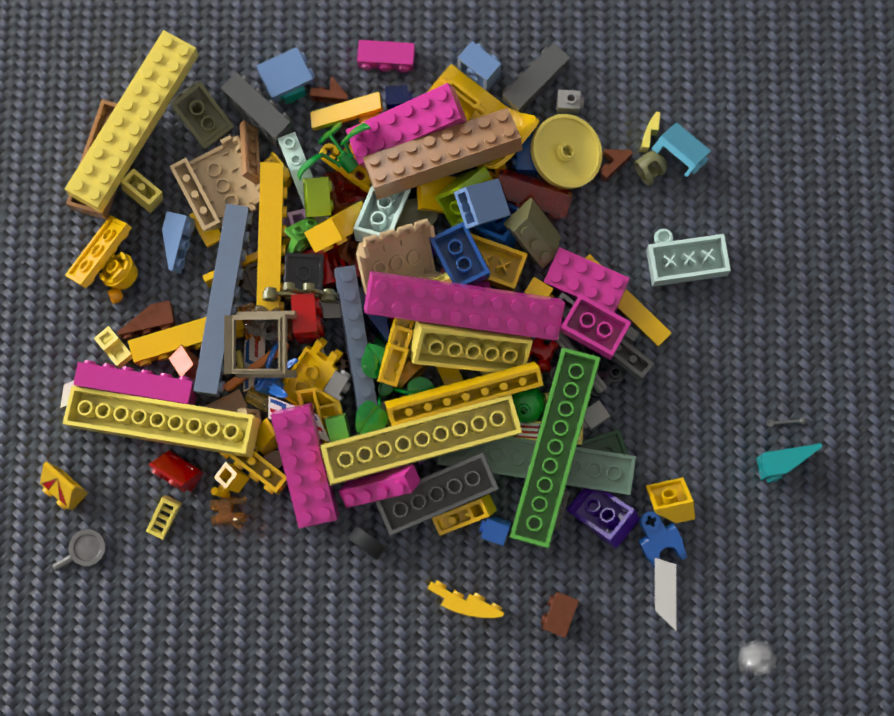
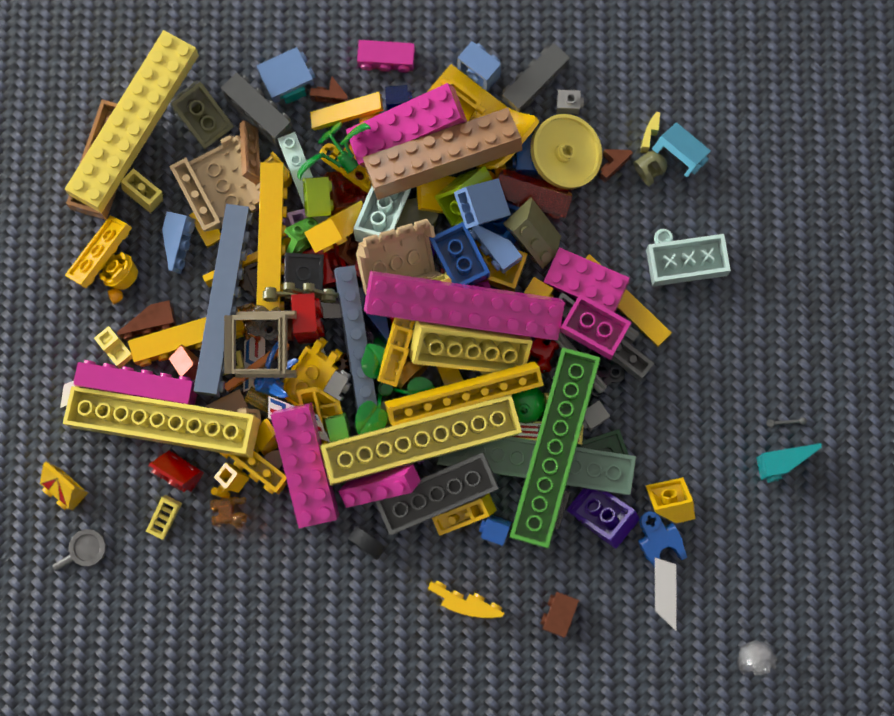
(498, 248): none -> medium blue slope

